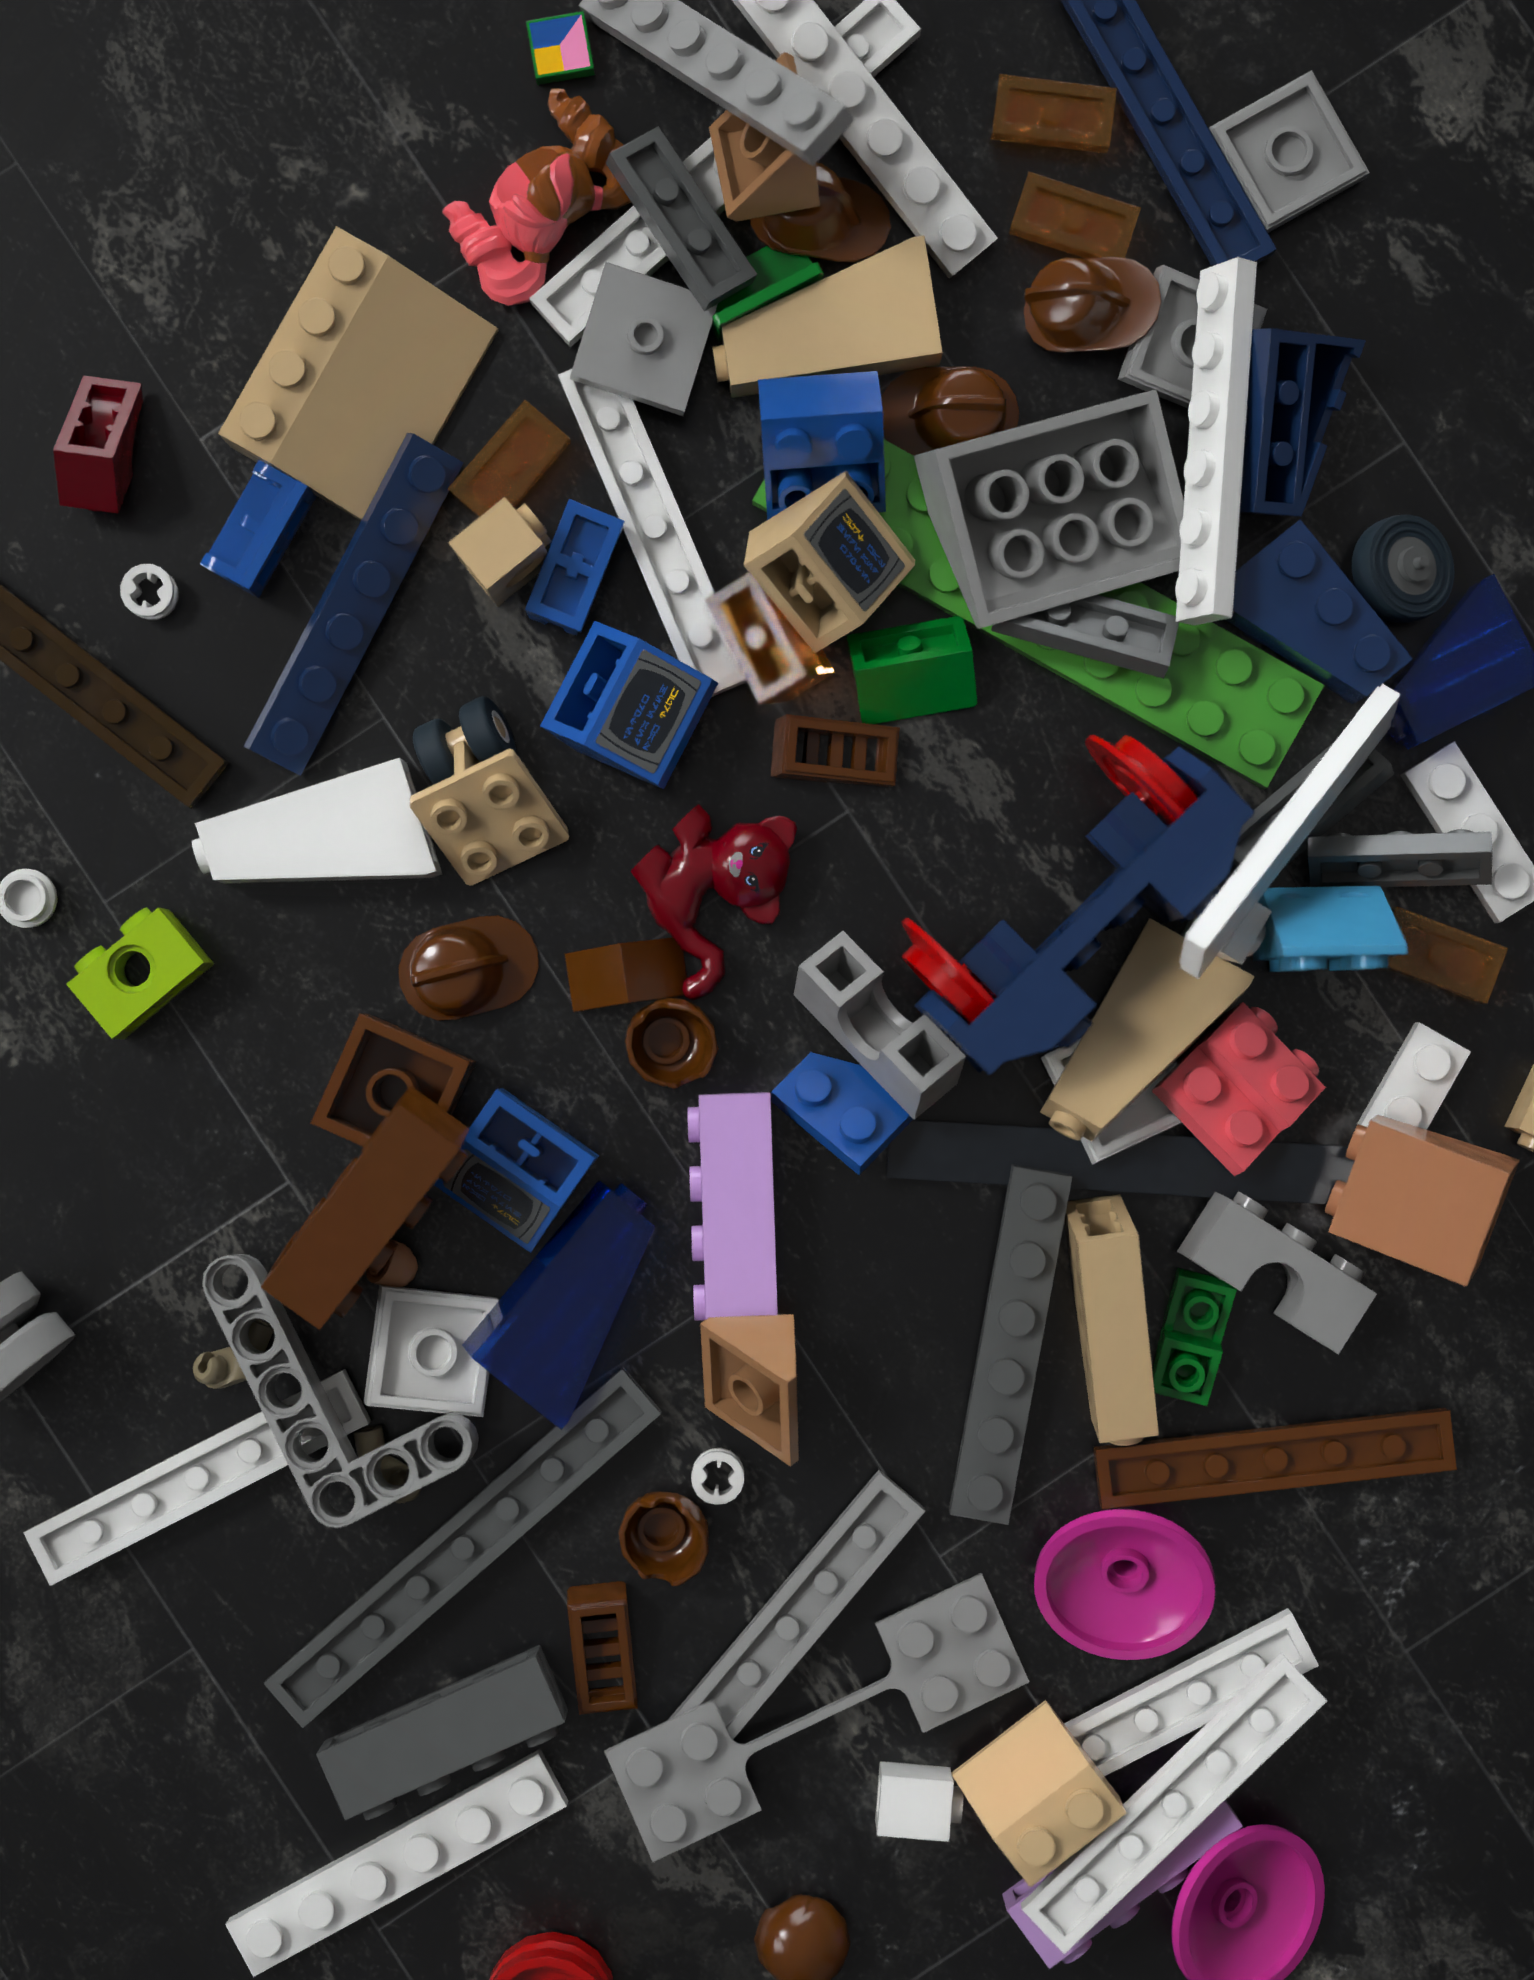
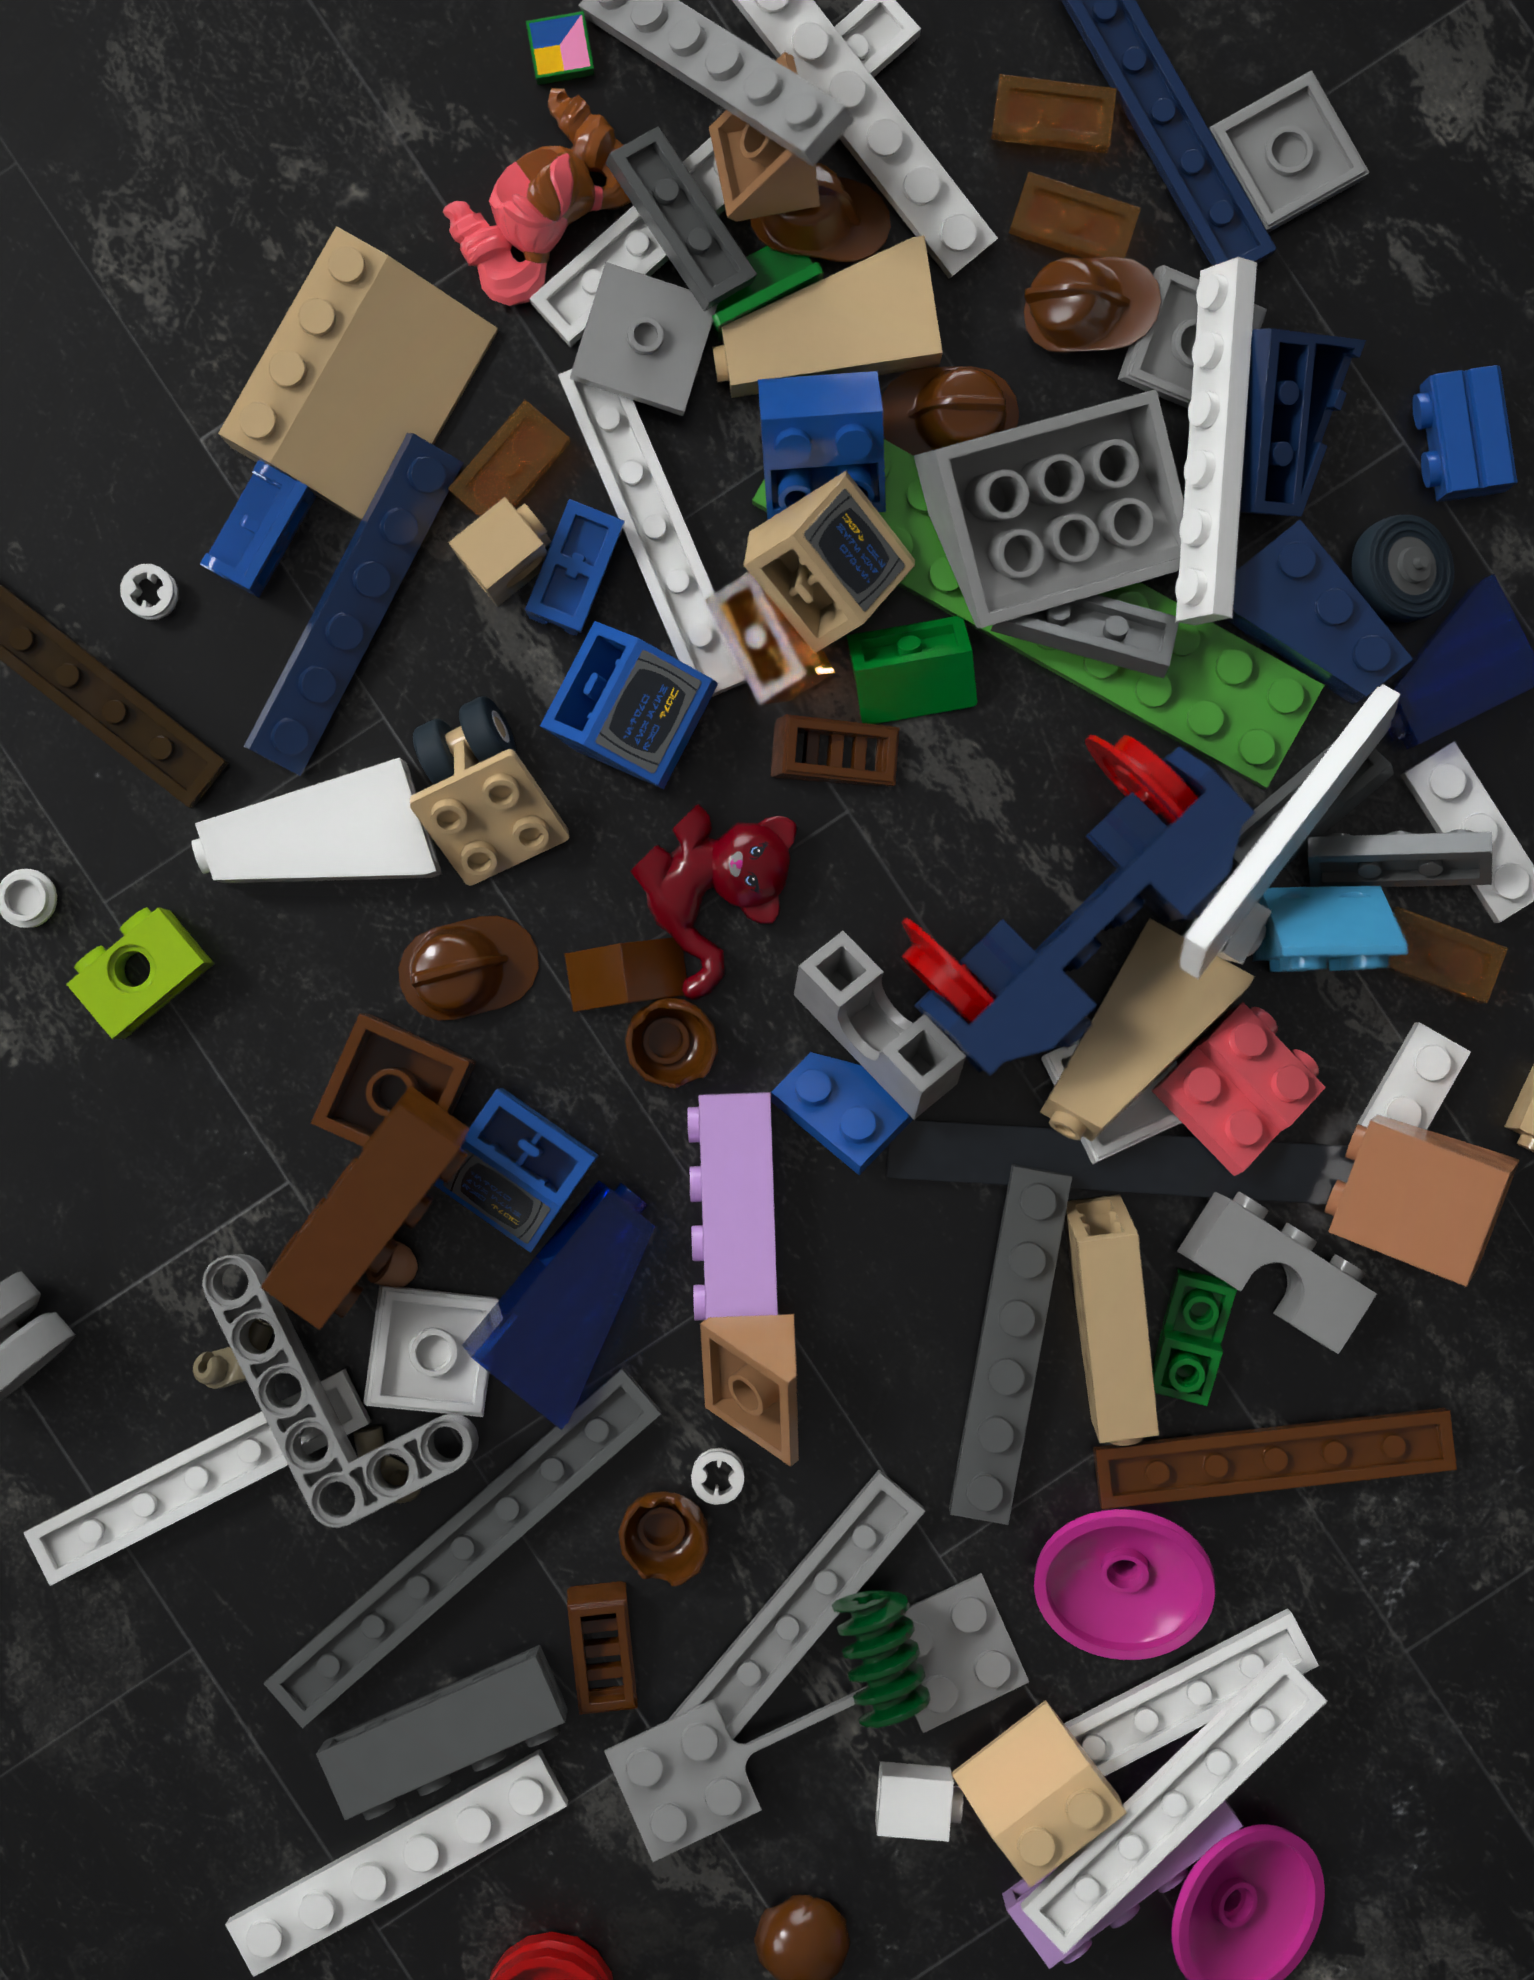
(98, 444): dark red arch -> none
(886, 1656): none -> dark green piece
(1465, 434): none -> blue brick

